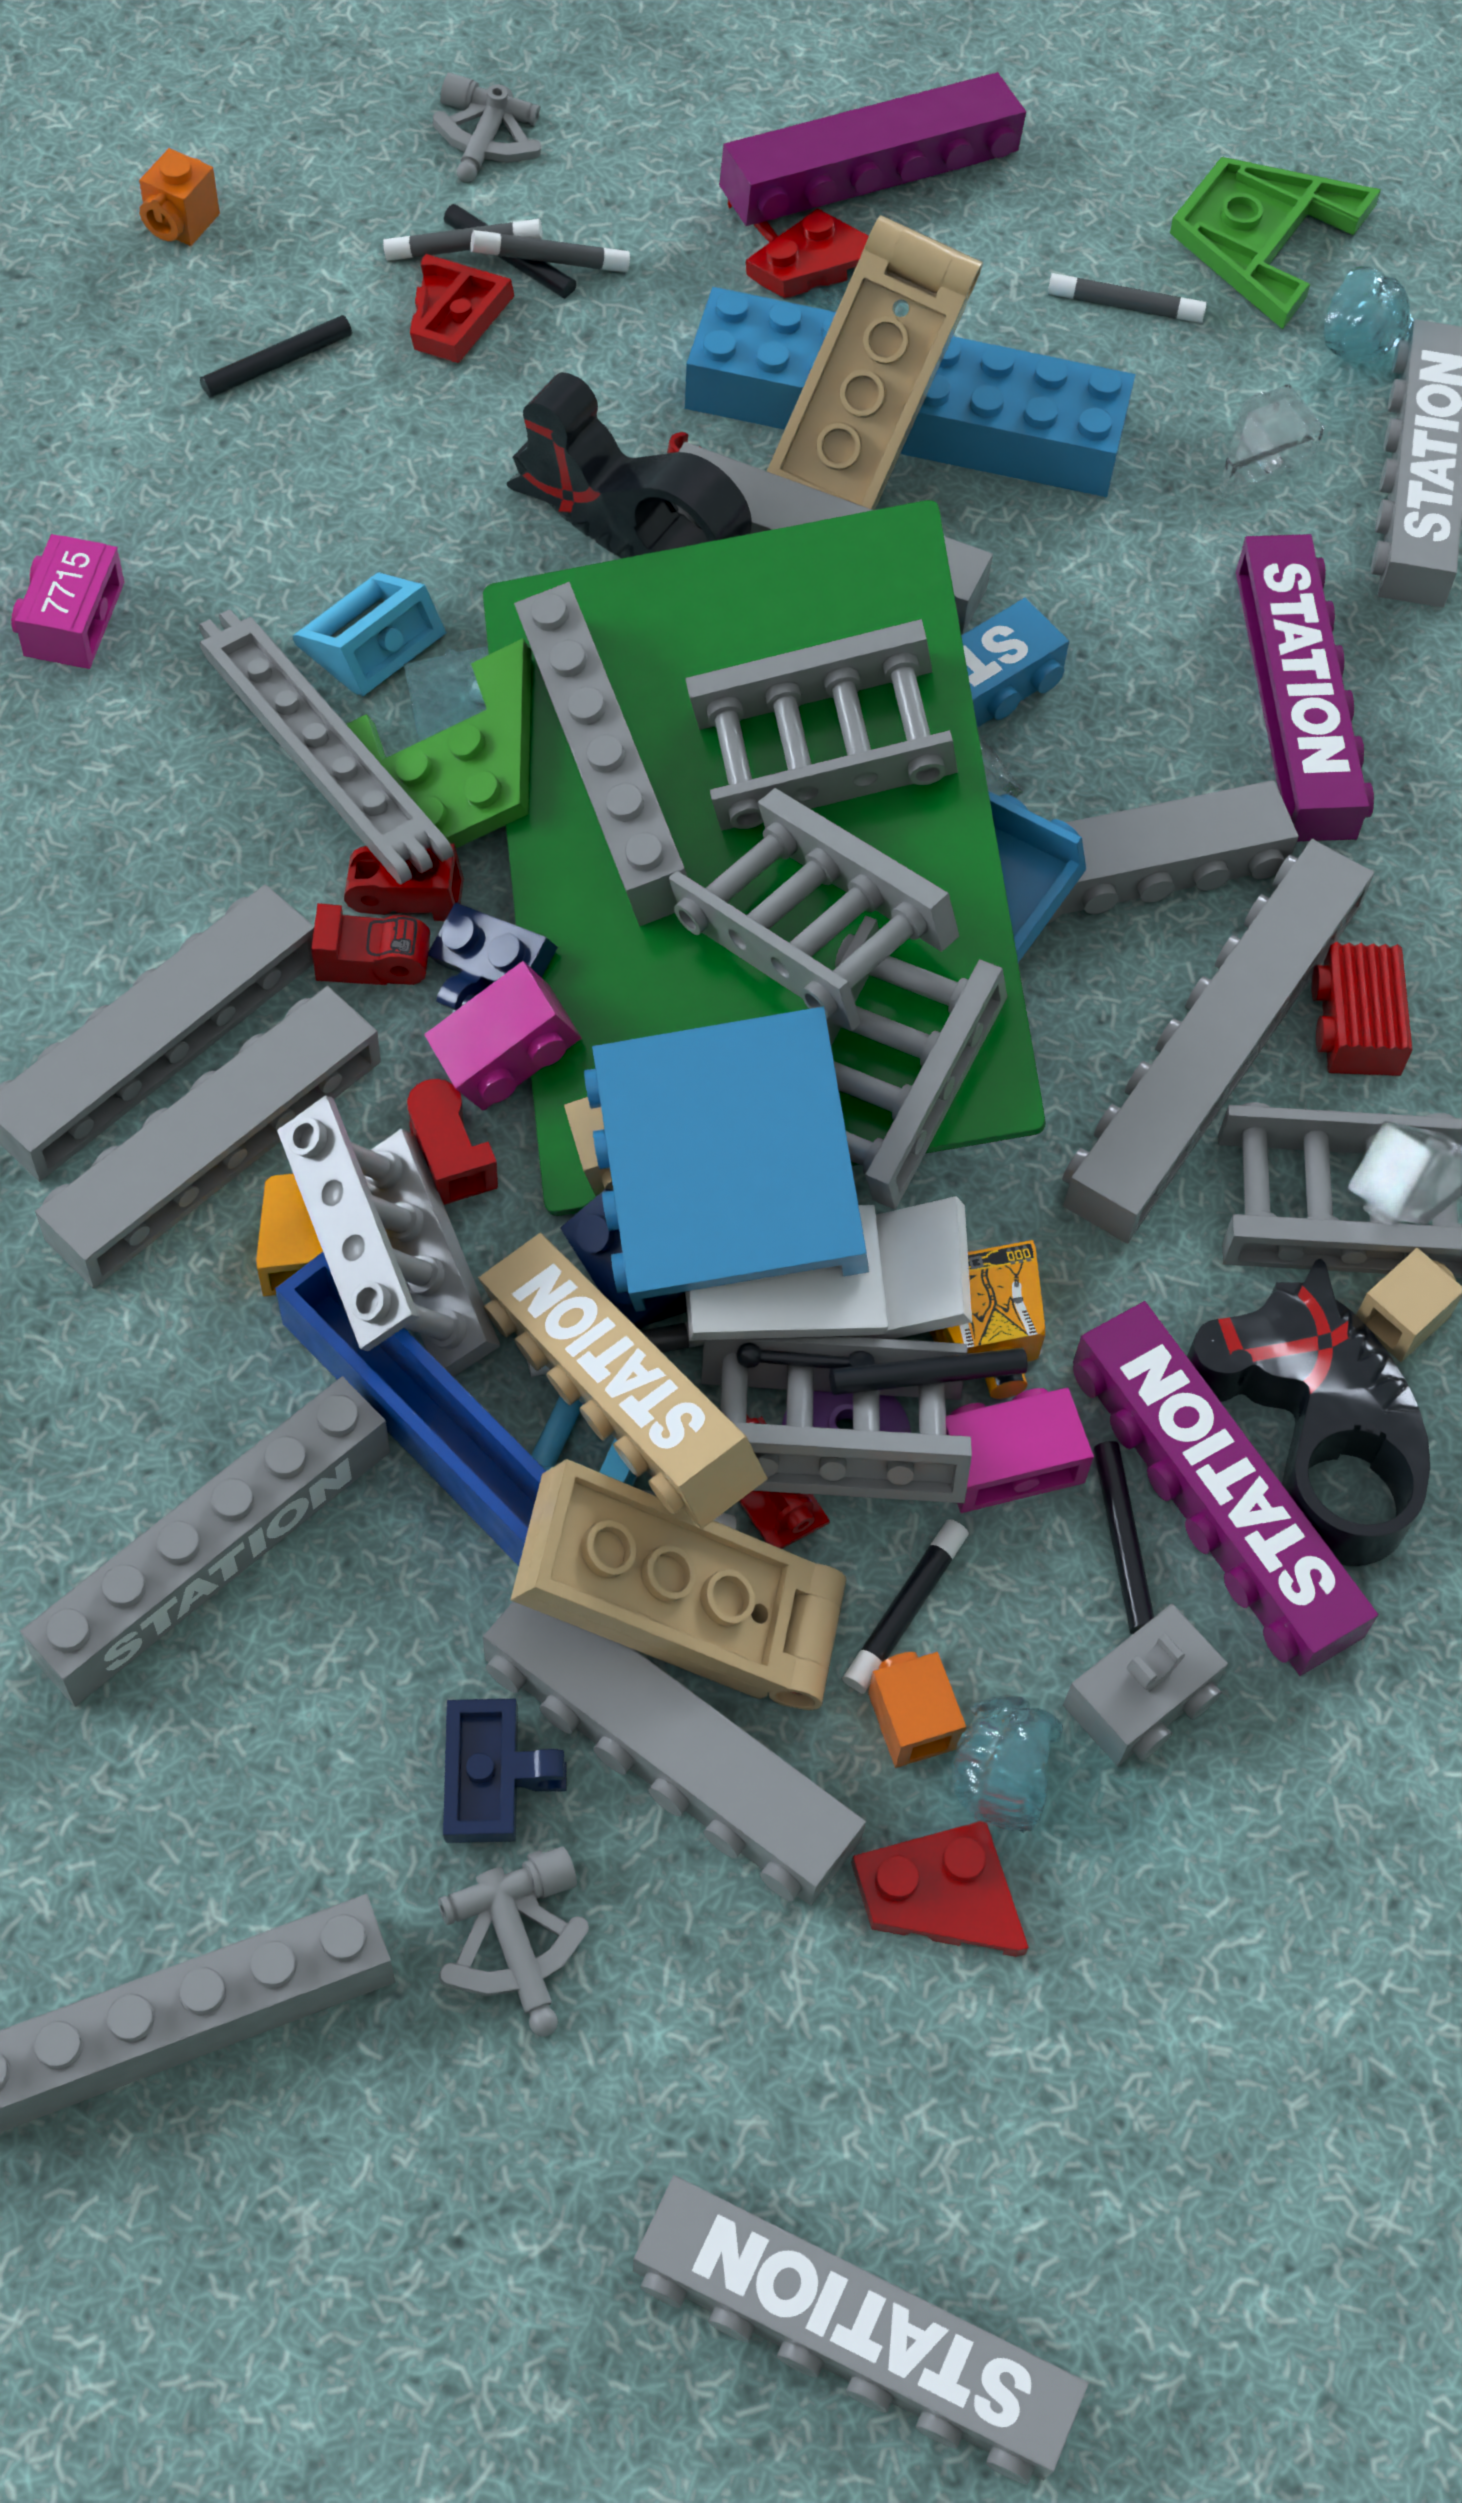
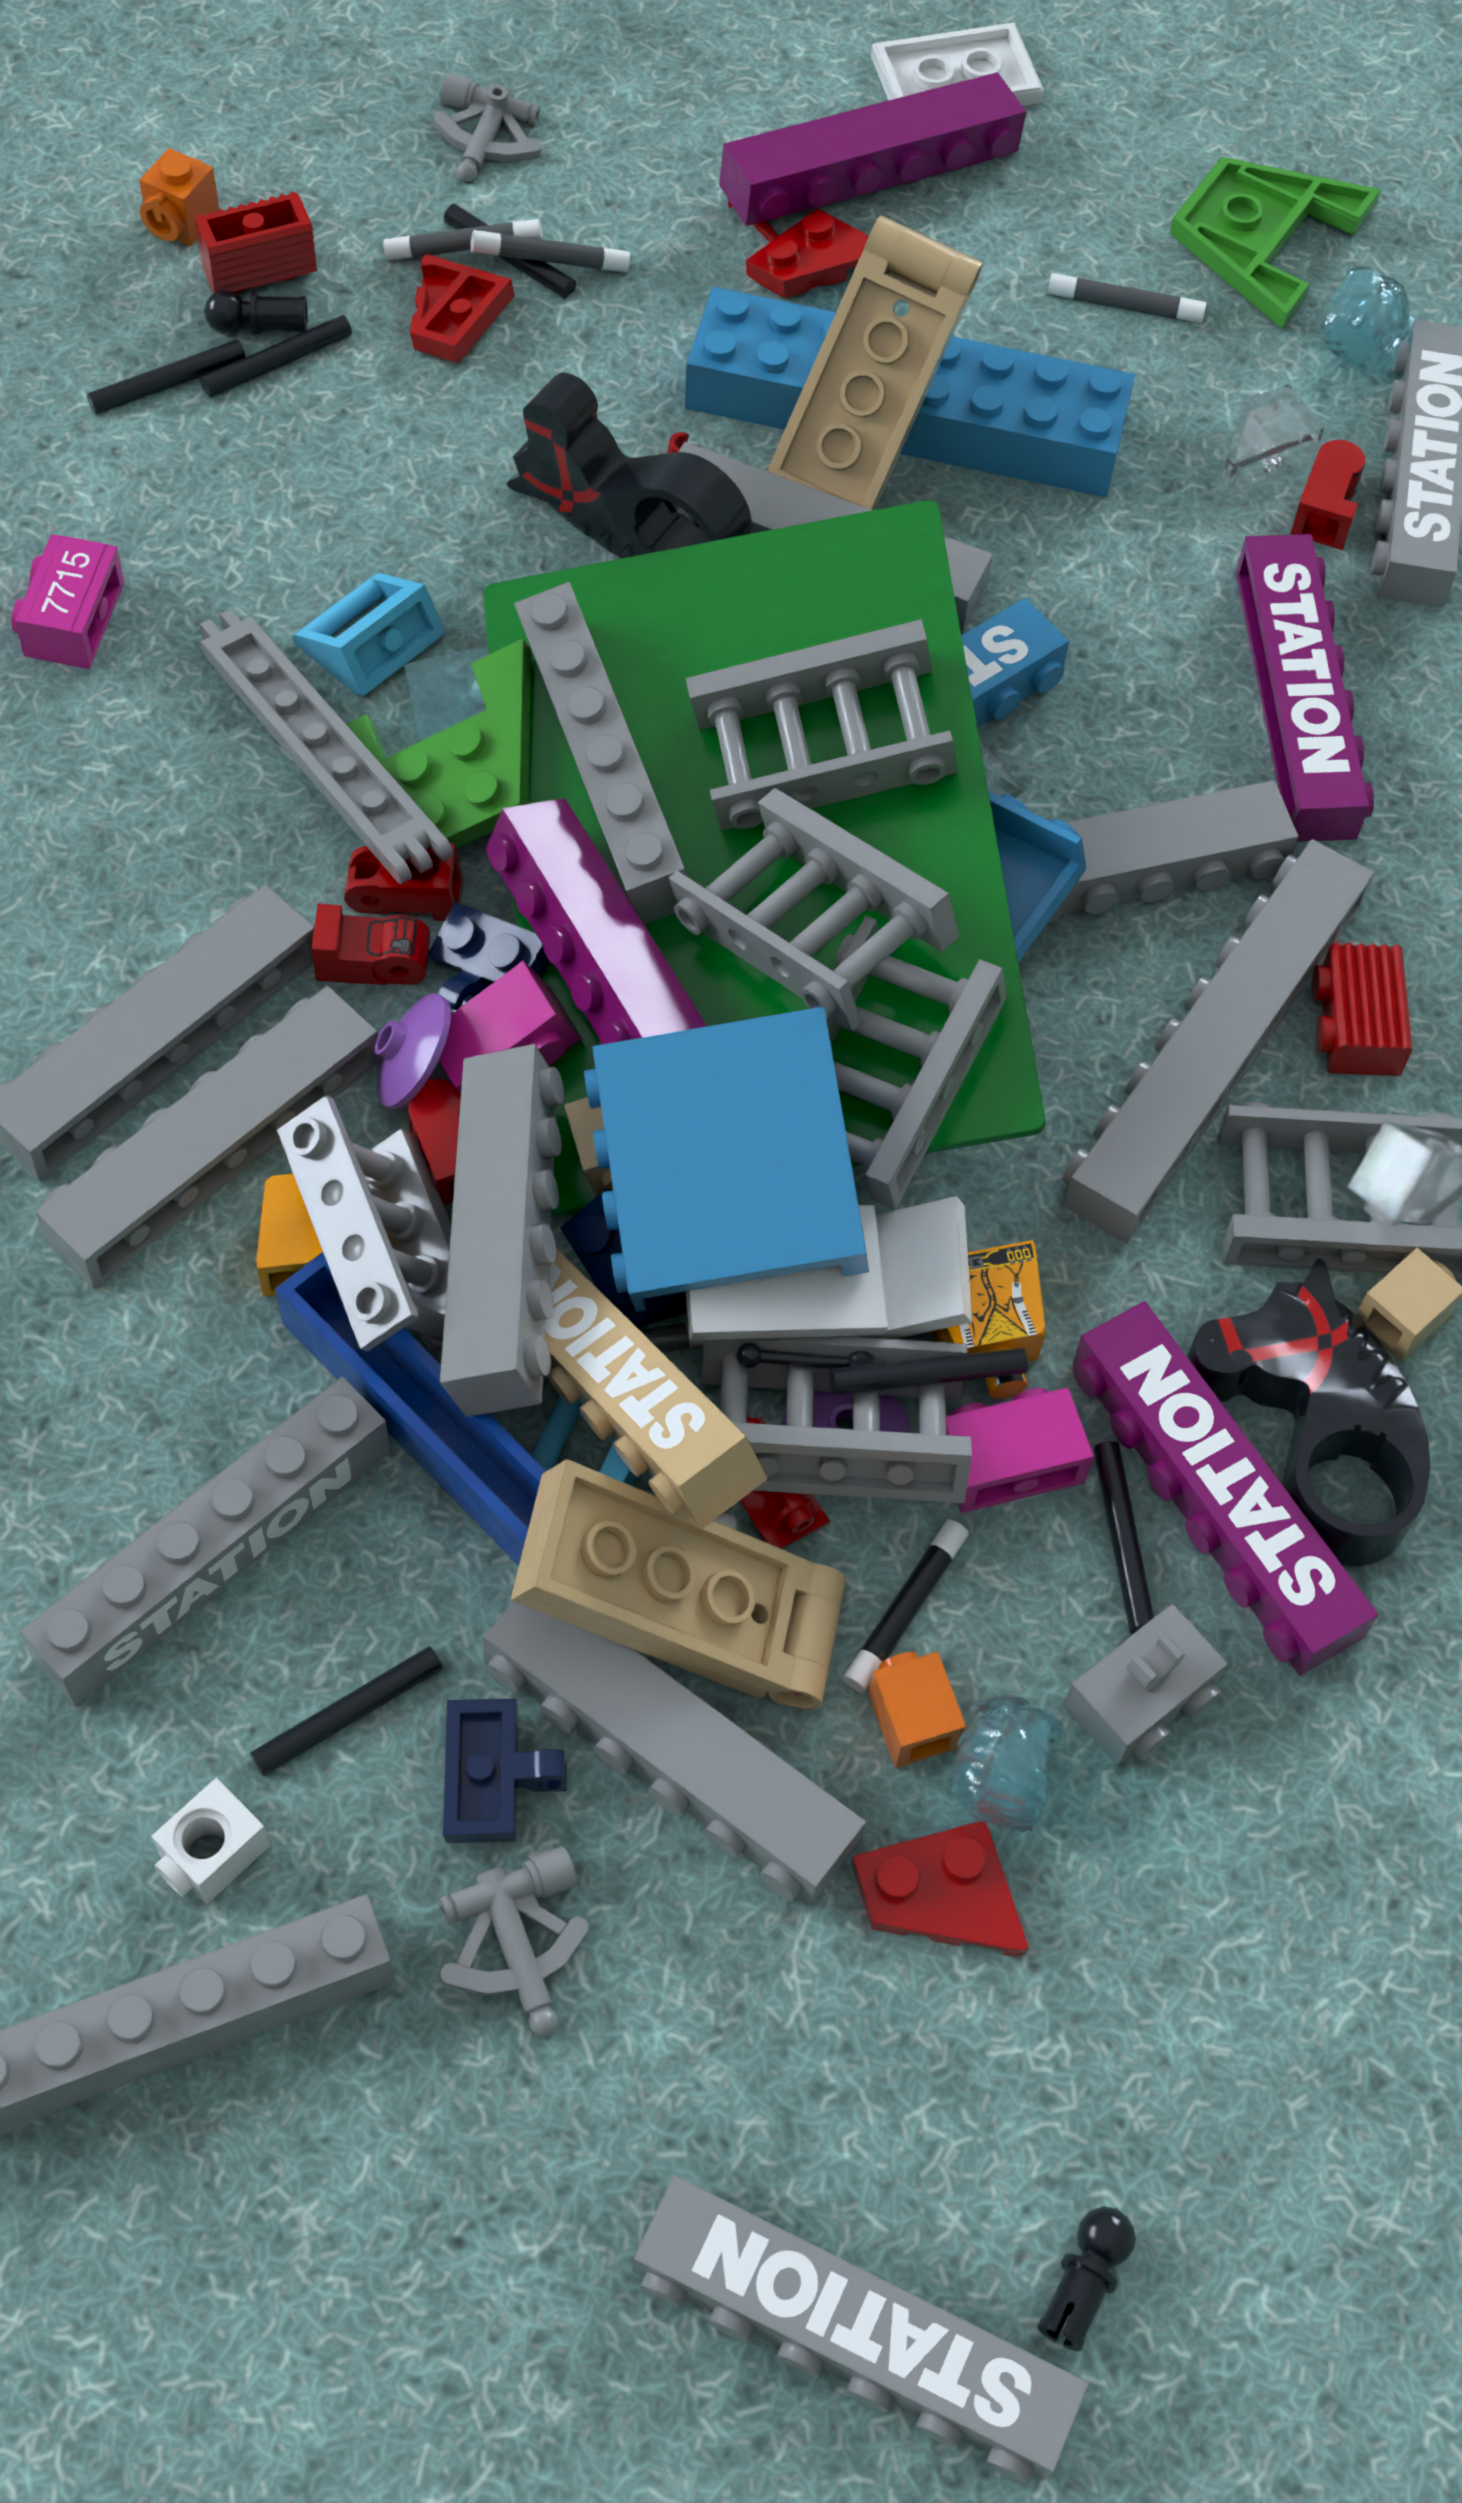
(165, 377): none -> black bar
(209, 1813): none -> white brick
(228, 312): none -> black pin
(256, 243): none -> red brick
(346, 1711): none -> black bar
(411, 1050): none -> medium lavender dish
(502, 1232): none -> light grey brick
(587, 924): none -> magenta brick
(957, 56): none -> white tile
(1105, 2241): none -> black pin
(1327, 497): none -> red leg

